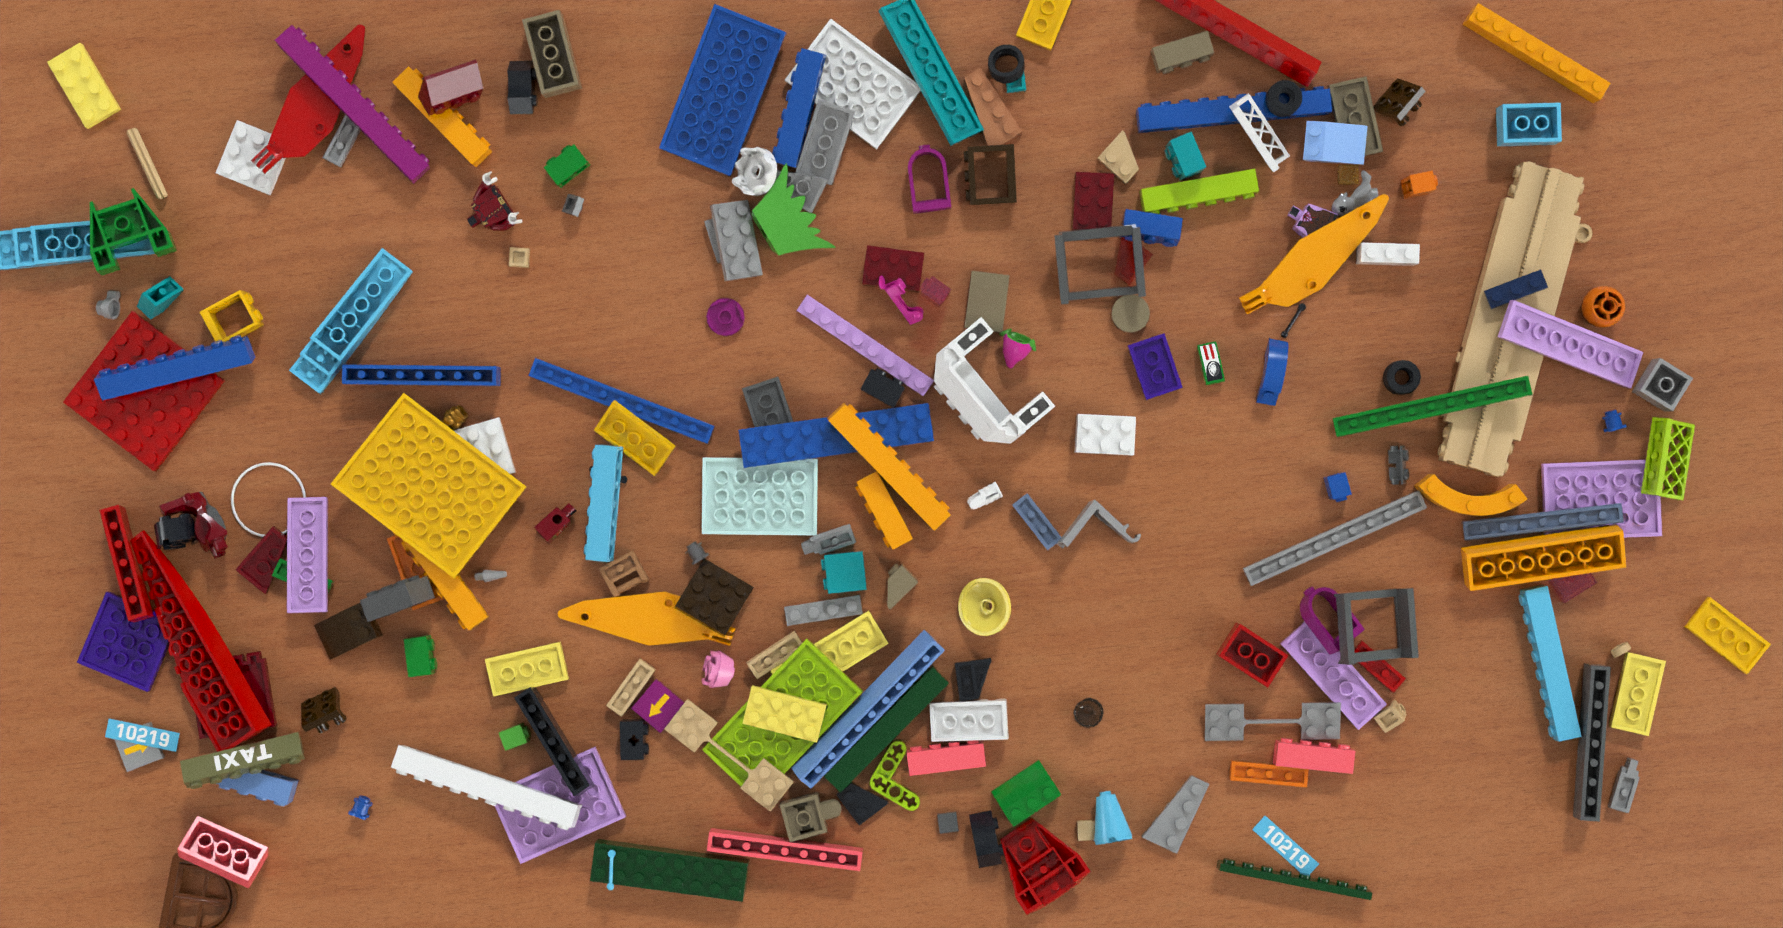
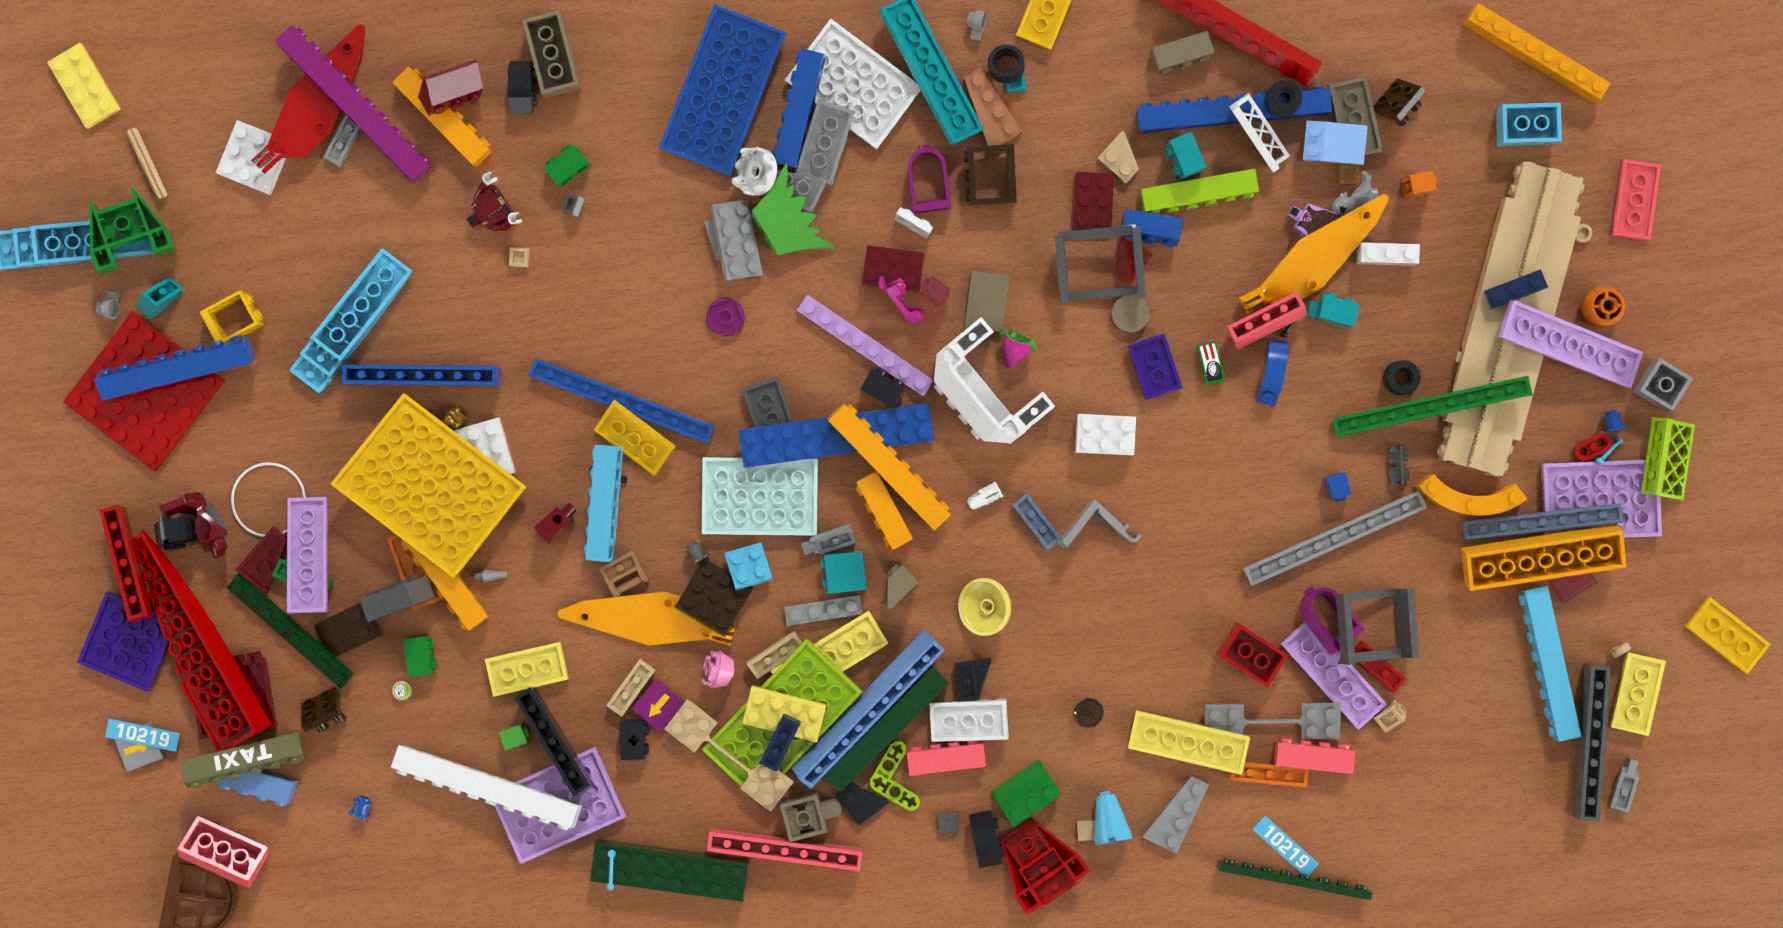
(290, 631): none -> dark green plate
(402, 690): none -> tile
(748, 566): none -> medium azure plate
(780, 742): none -> dark blue plate
(908, 219): none -> white plate
(977, 22): none -> light grey piece
(1189, 742): none -> light yellow plate
(1267, 320): none -> coral brick
(1334, 310): none -> teal hinge
(1591, 447): none -> red plate
(1600, 461): none -> medium azure hinge
(1635, 200): none -> coral tile

